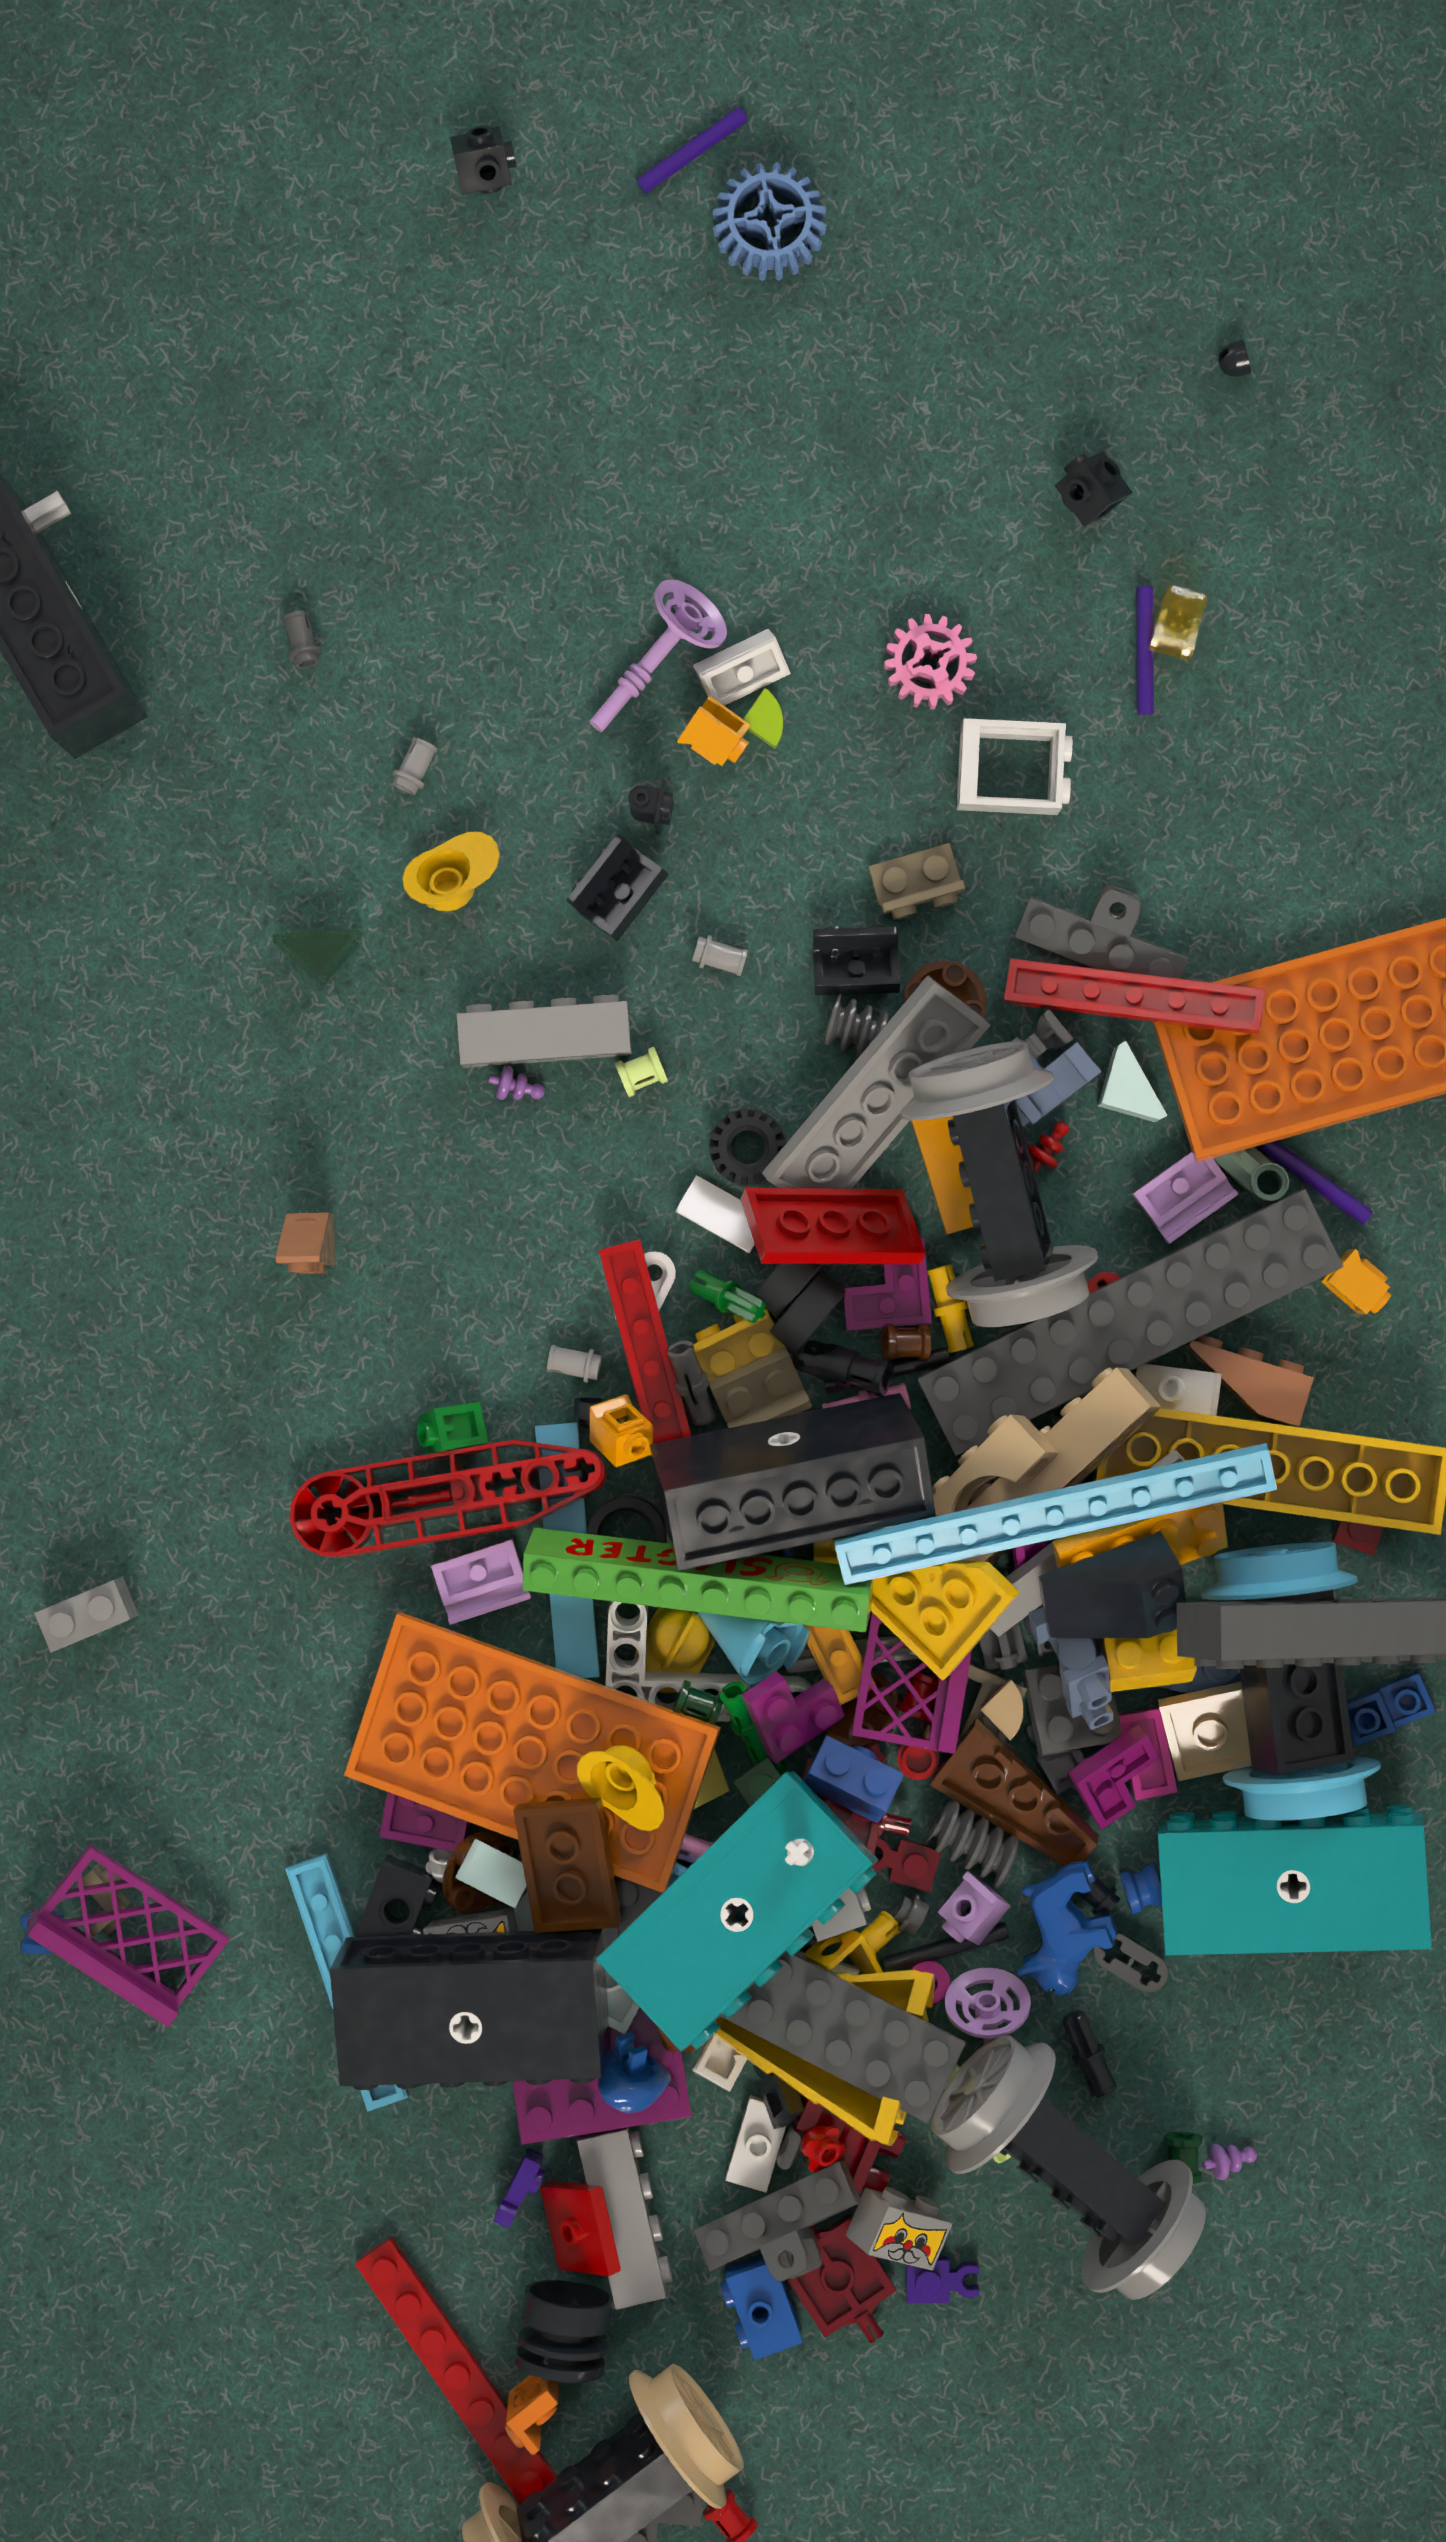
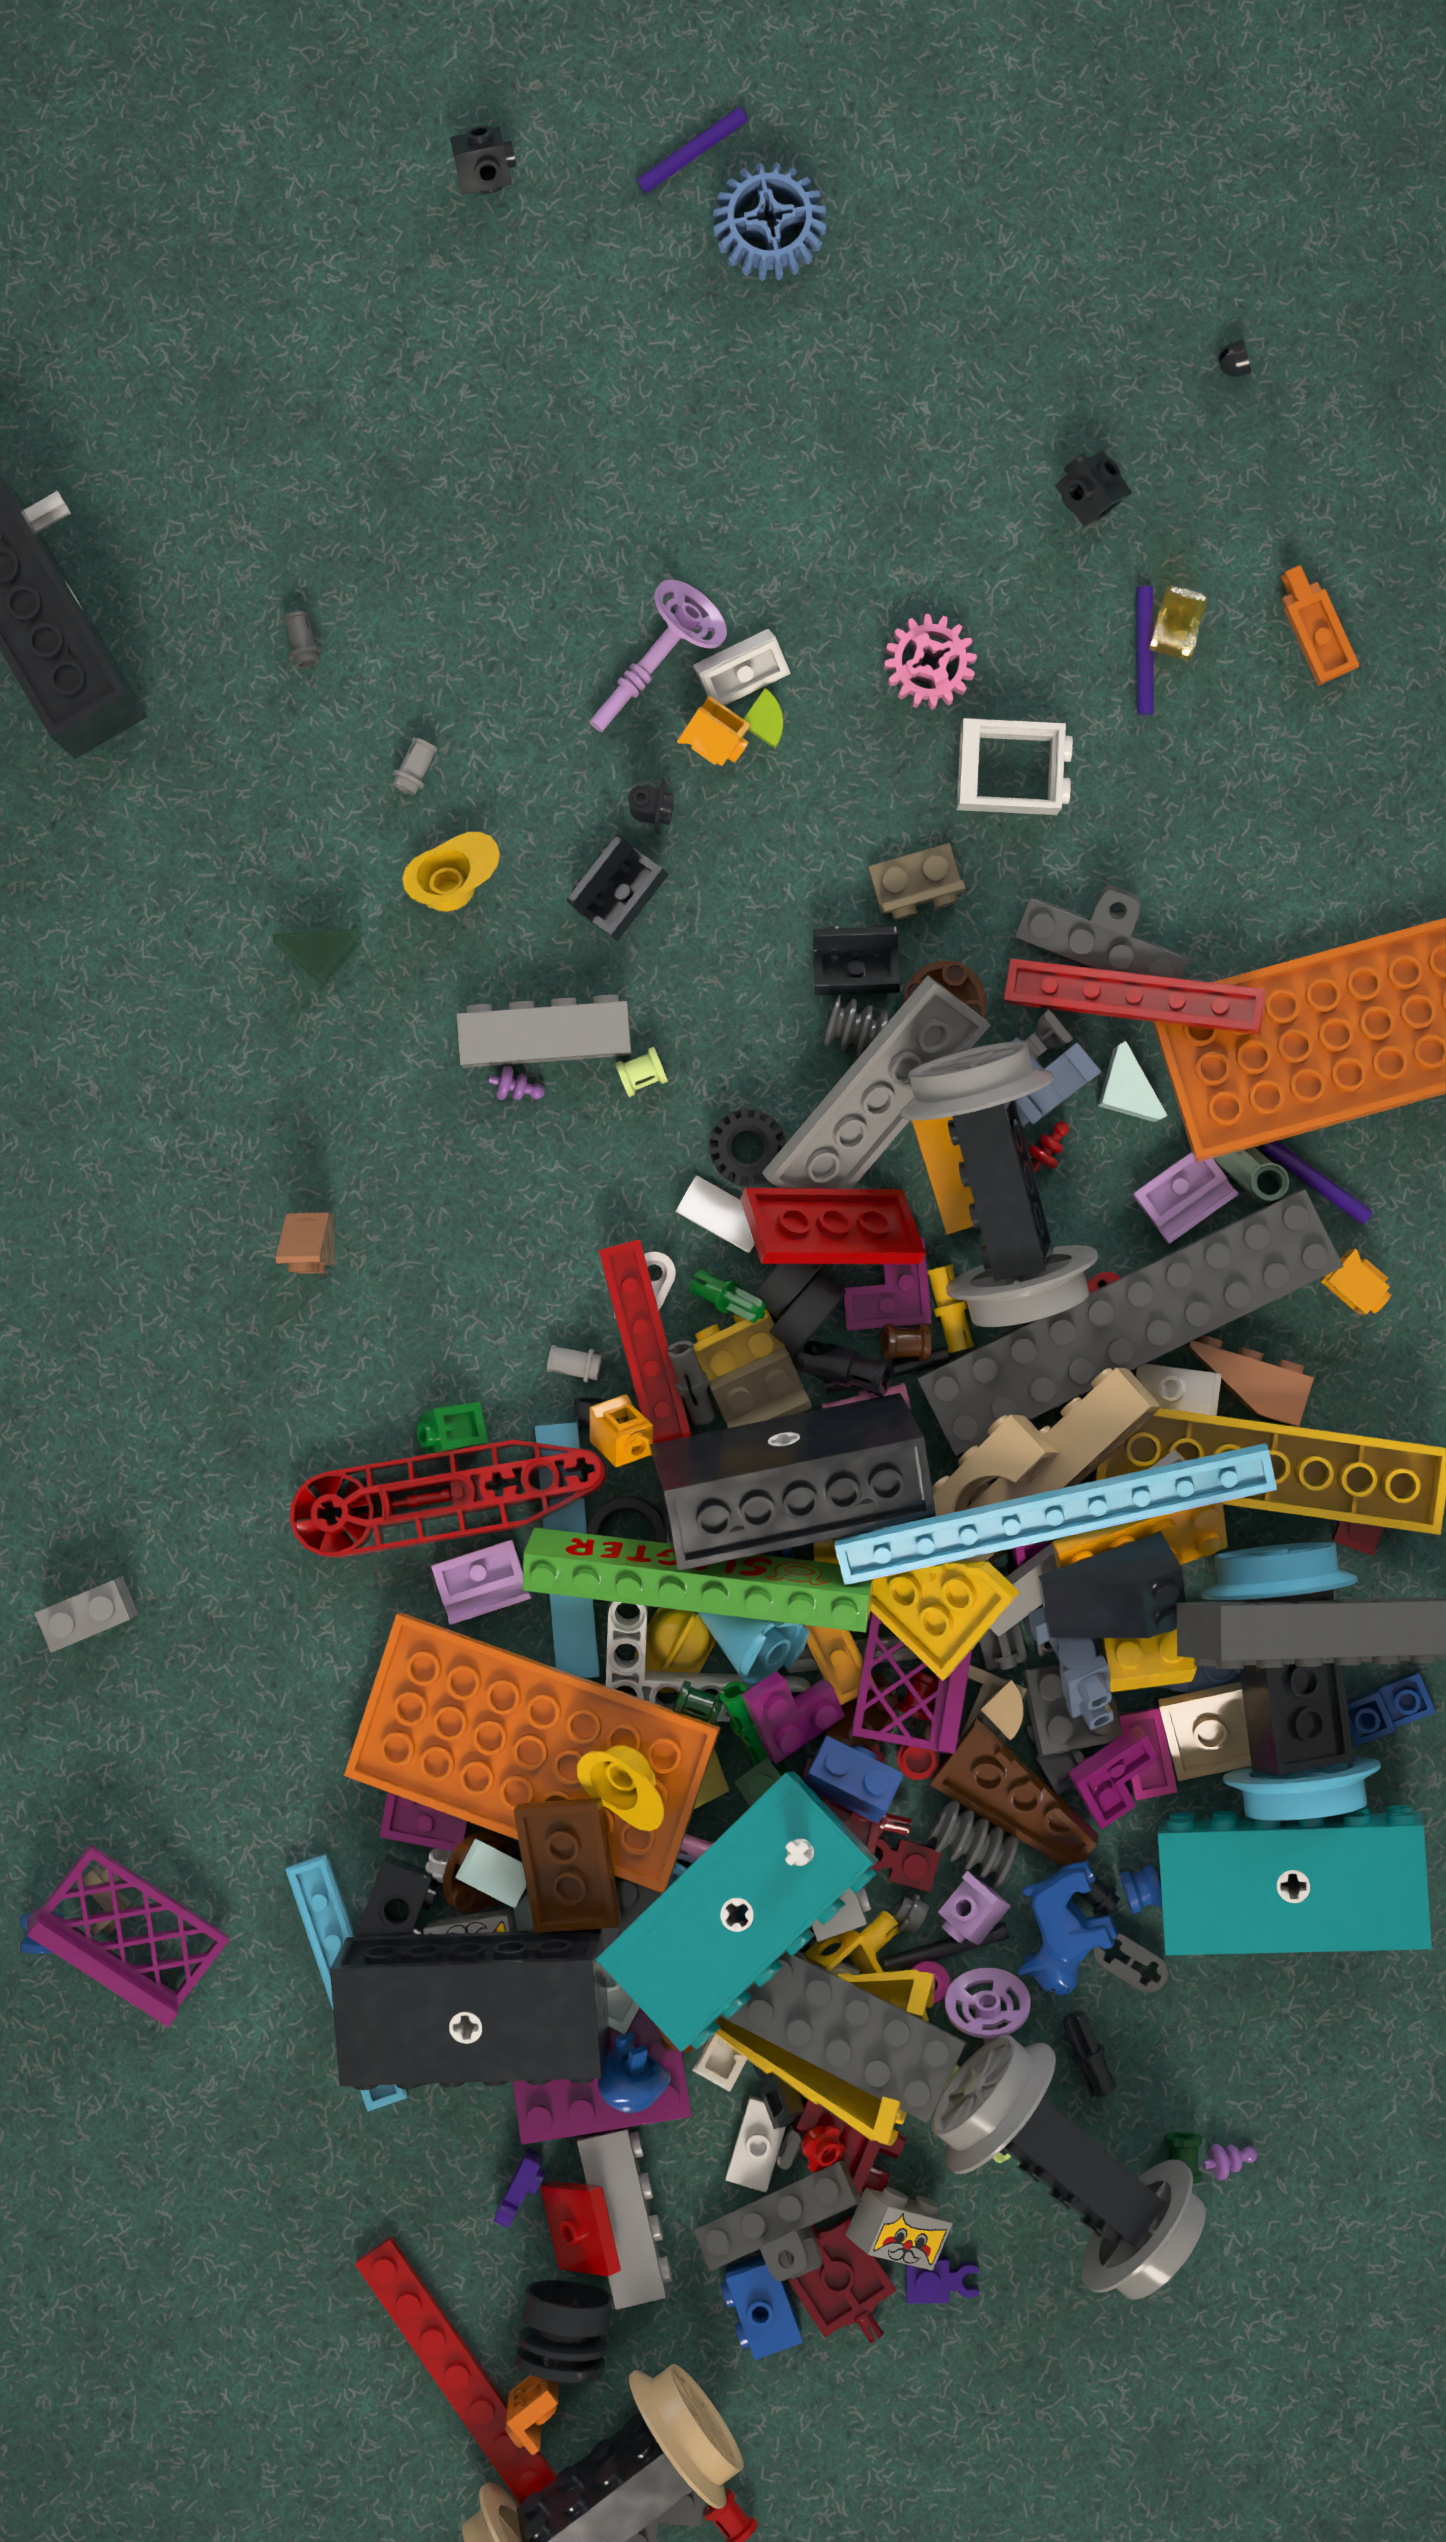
(719, 955): light grey pin -> none
(1317, 627): none -> orange hinge

